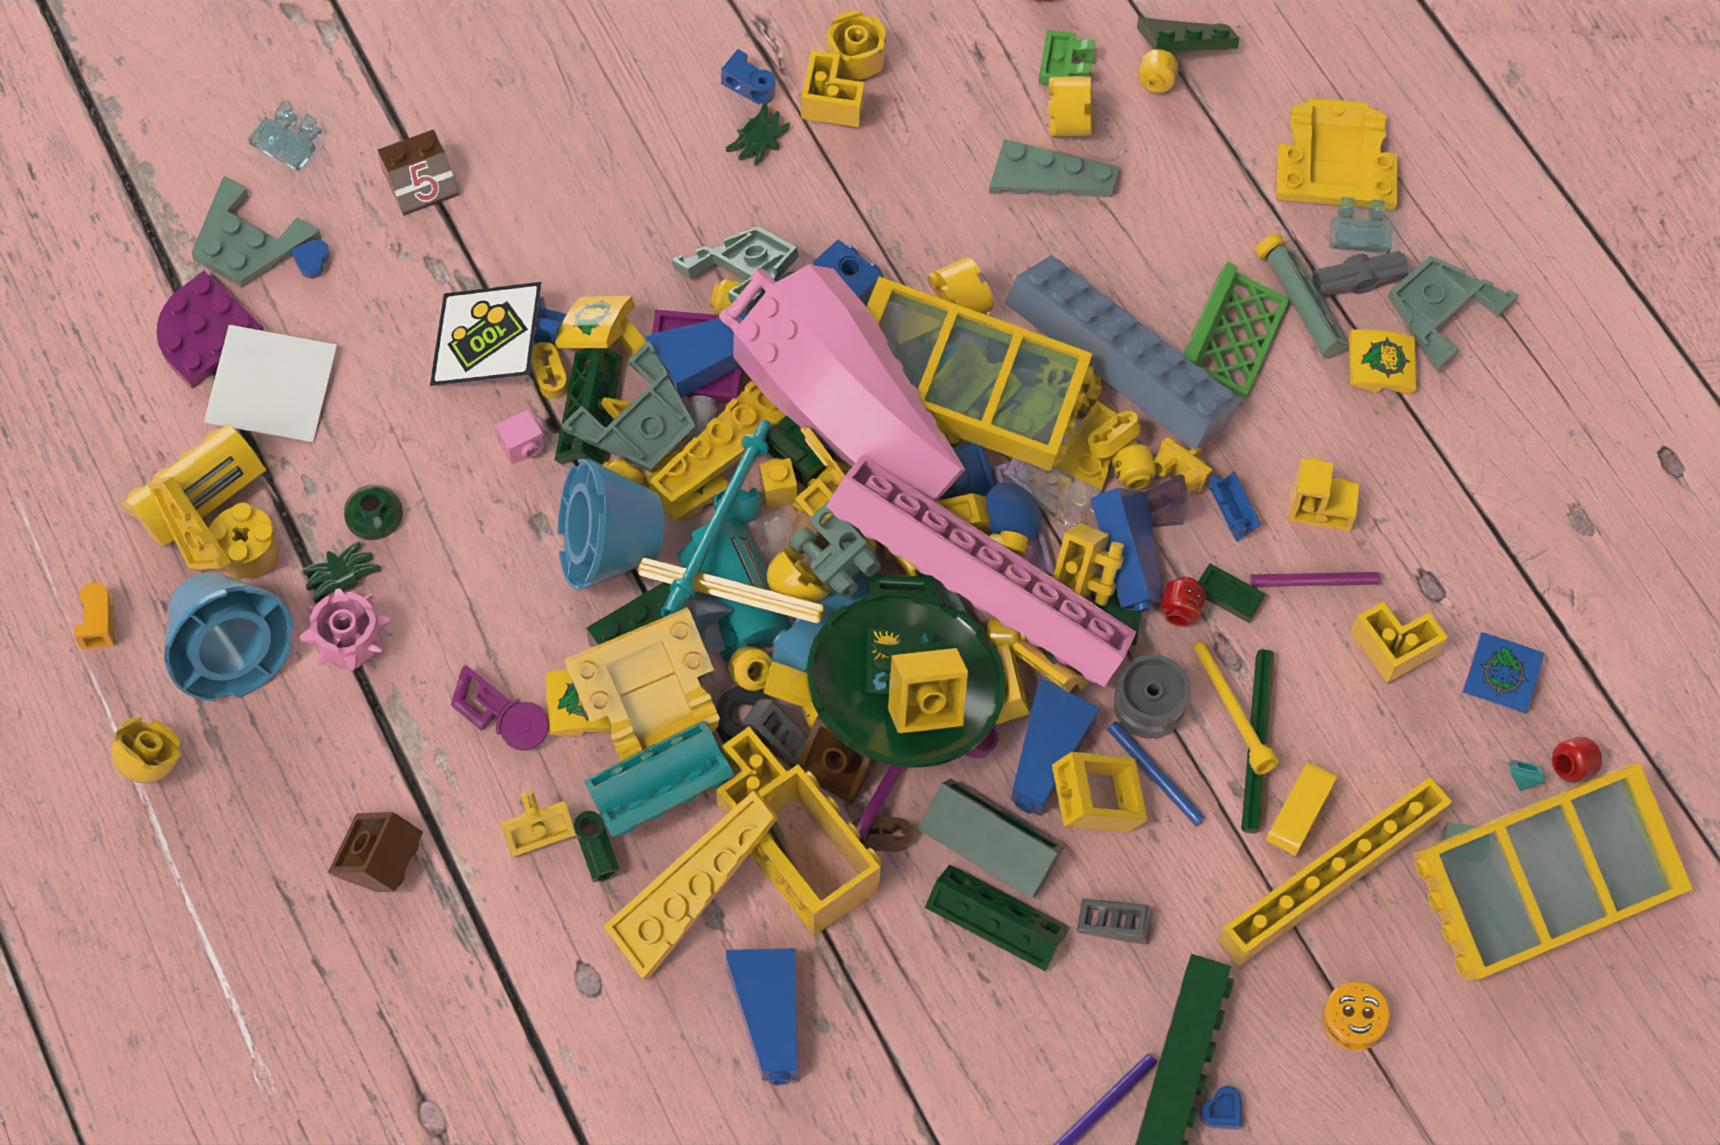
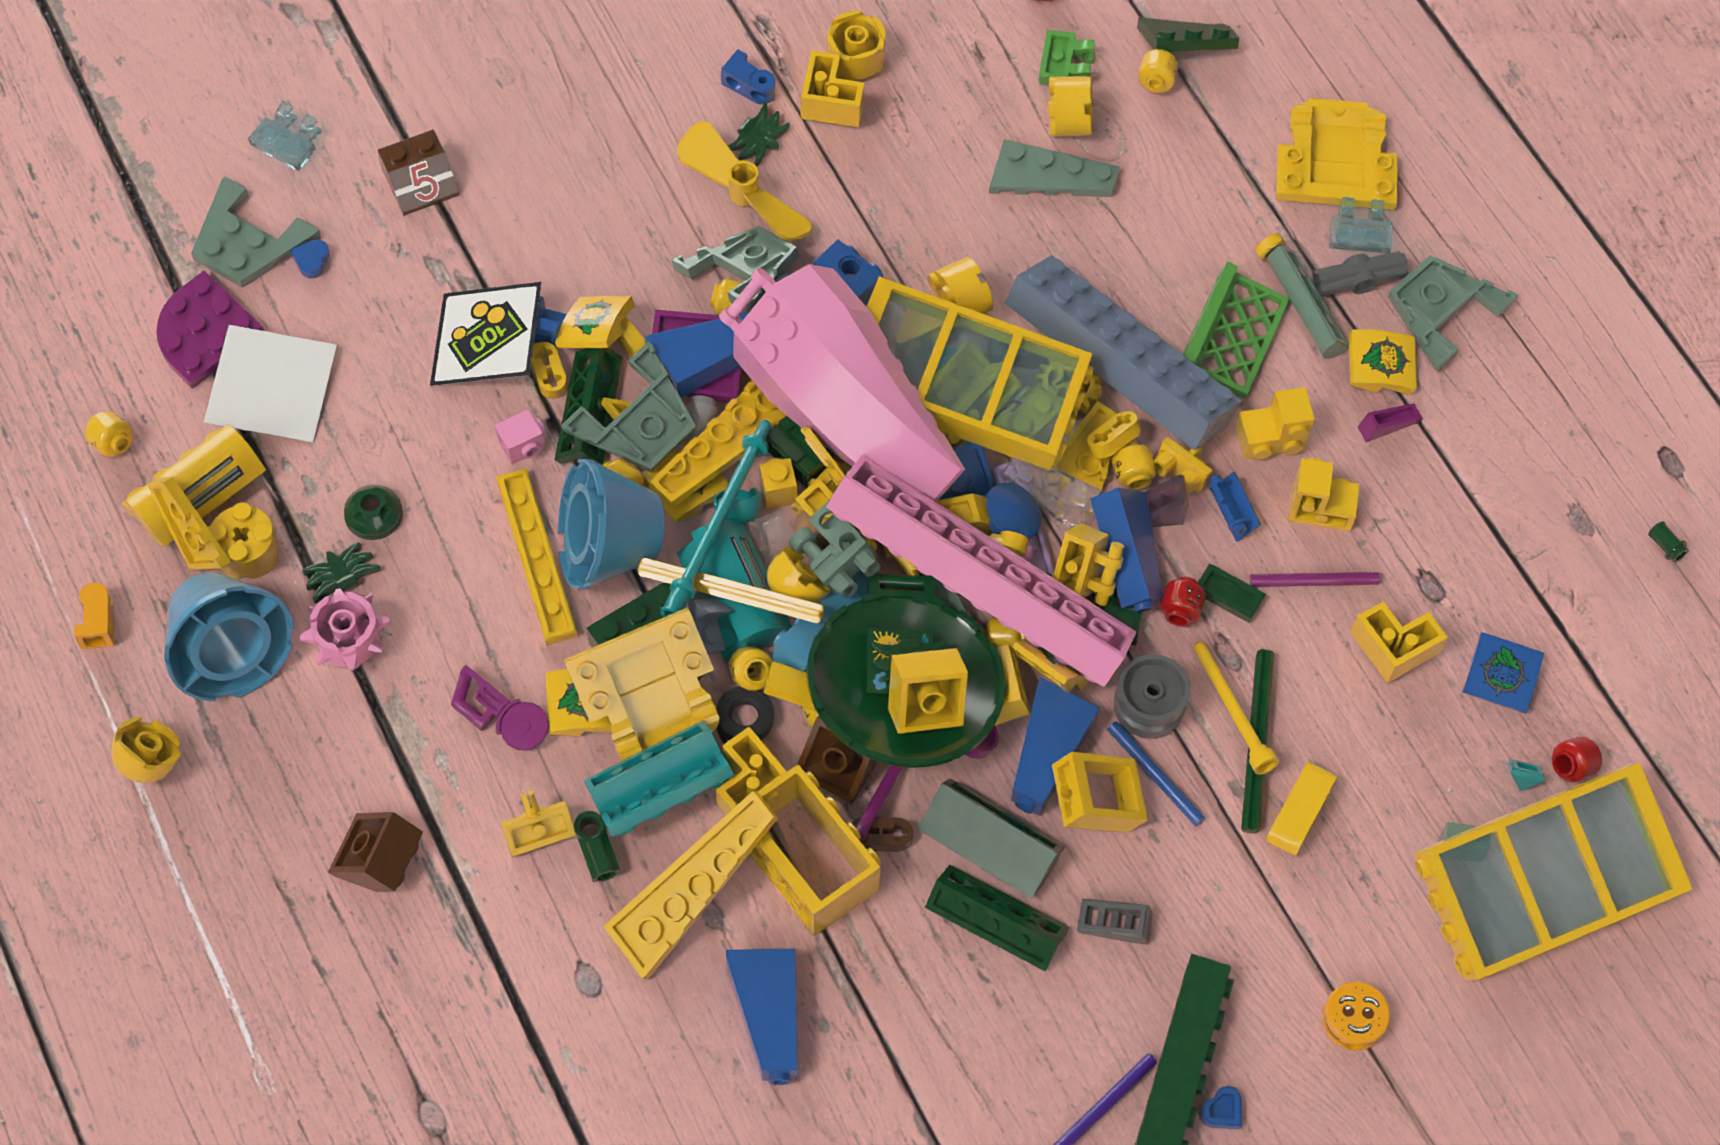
(108, 434): none -> yellow head
(536, 557): none -> yellow tile
(710, 156): none -> yellow piece
(761, 720): dark grey slope -> none
(1277, 428): none -> yellow brick
(1334, 871): yellow brick -> none
(1388, 421): none -> magenta piece
(1668, 542): none -> dark green pin

